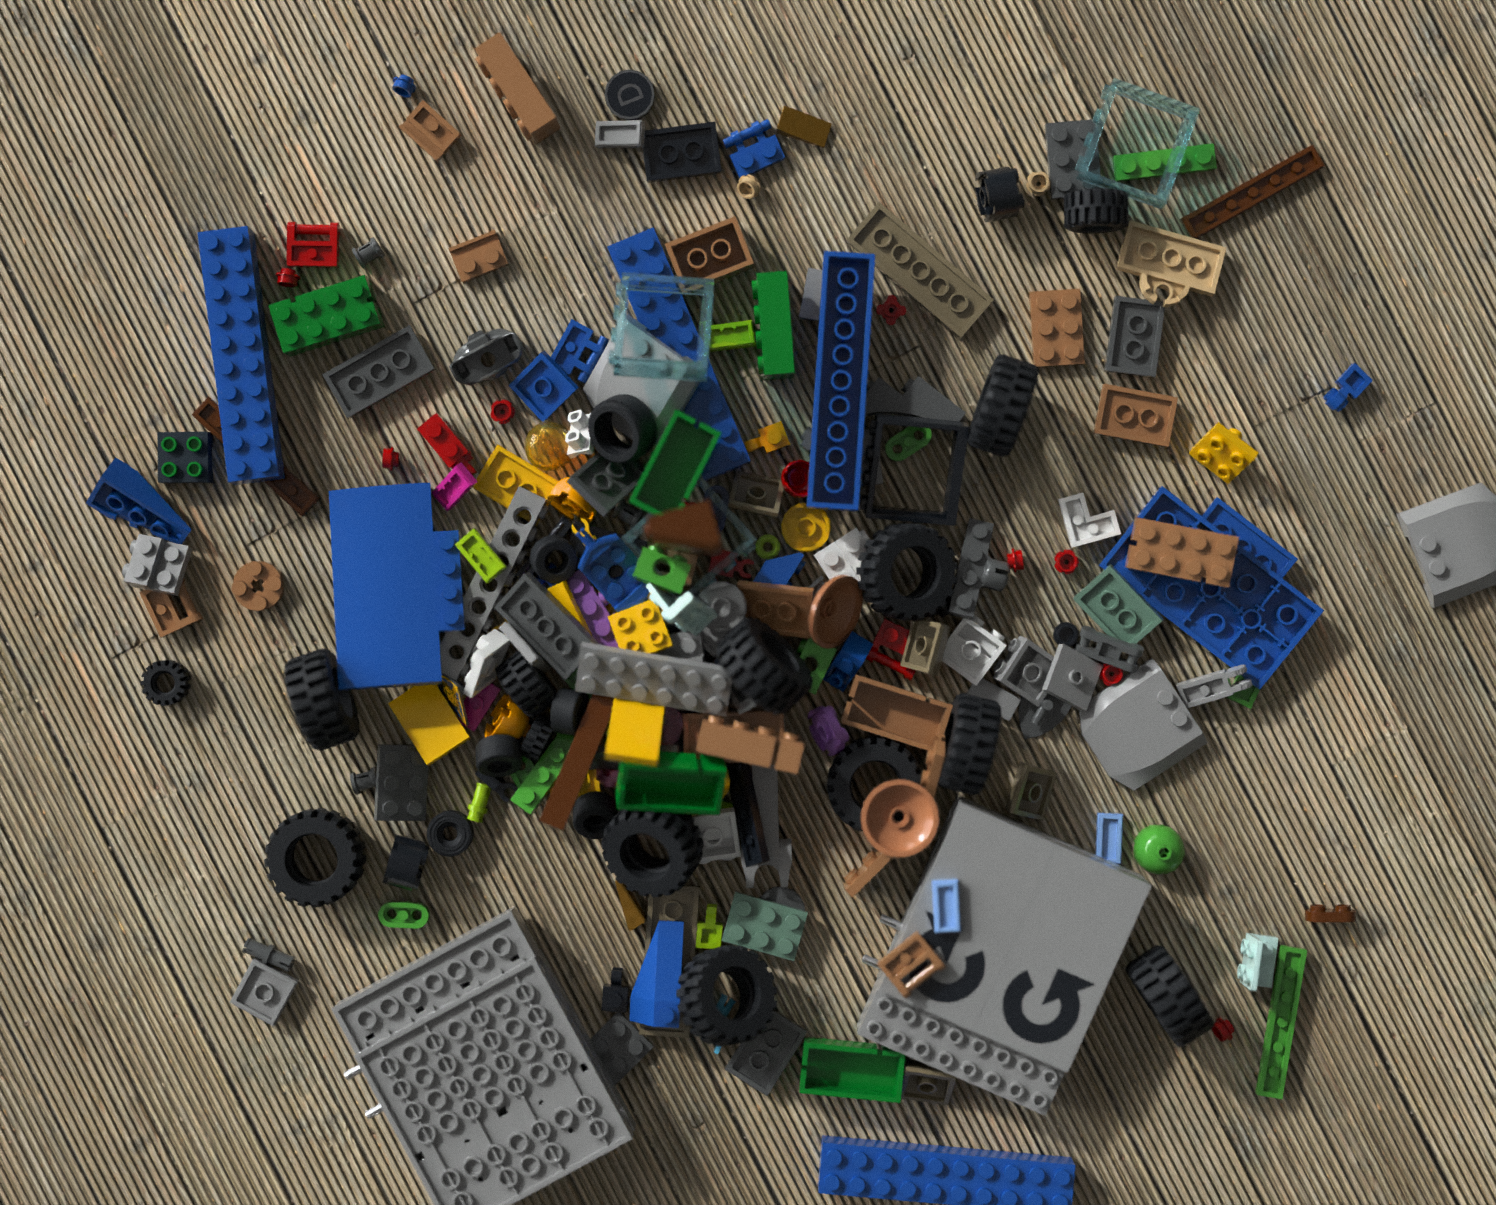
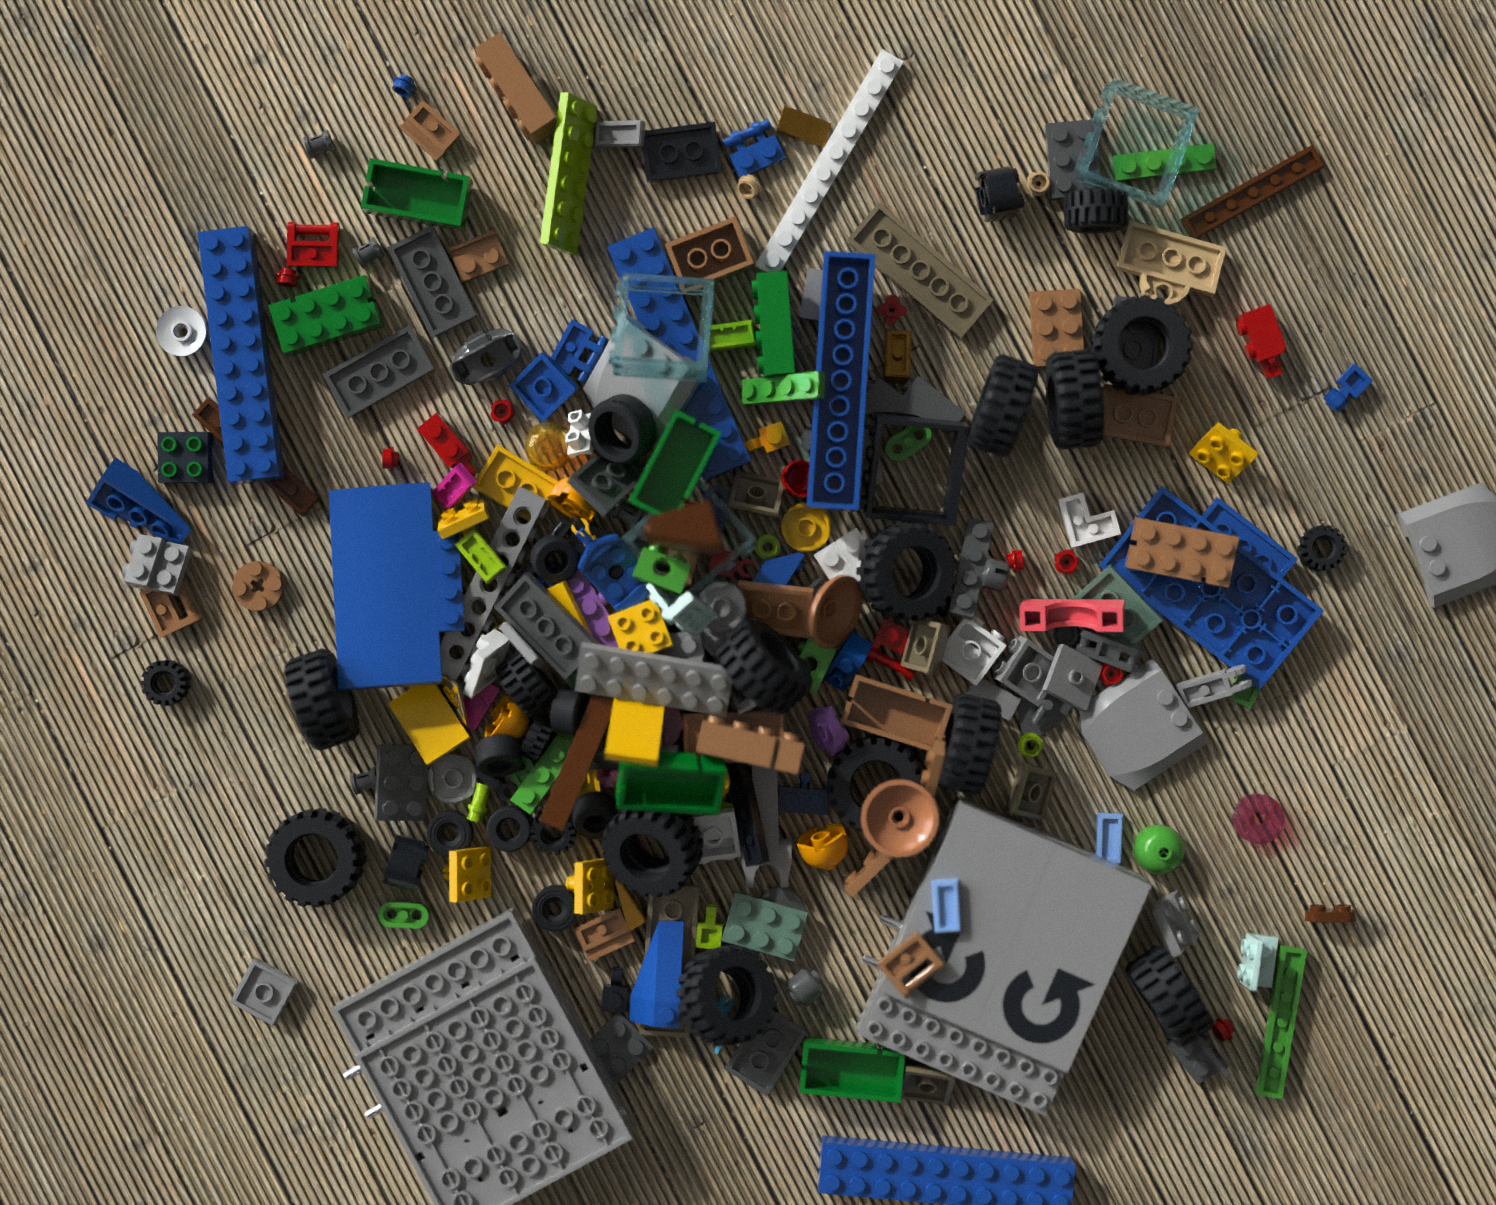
(169, 329): none -> white dish
(268, 954): dark grey pin -> none
(319, 144): none -> dark grey bush
(417, 194): none -> green piece
(432, 281): none -> dark grey plate
(453, 778): none -> light grey tile
(462, 519): none -> yellow plate
(469, 874): none -> yellow plate
(494, 833): none -> black tyre
(540, 910): none -> black tyre
(552, 843): none -> black tyre
(568, 174): none -> lime plate
(592, 886): none -> yellow plate
(604, 934): none -> medium nougat plate
(629, 95): black tile -> none
(783, 388): none -> bright green plate
(803, 798): none -> dark blue plate
(805, 987): none -> dark grey head
(823, 848): none -> light orange cylinder
(829, 162): none -> white plate
(897, 356): none -> pearl gold slope
(1030, 752): none -> lime plate
(1074, 399): none -> black tyre
(1089, 613): none -> coral arch
(1165, 321): none -> black tyre
(1175, 922): none -> light grey plate
(1200, 1059): none -> dark grey bracket
(1262, 339): none -> red hinge
(1264, 805): none -> clear pink plate
(1337, 548): none -> black tyre

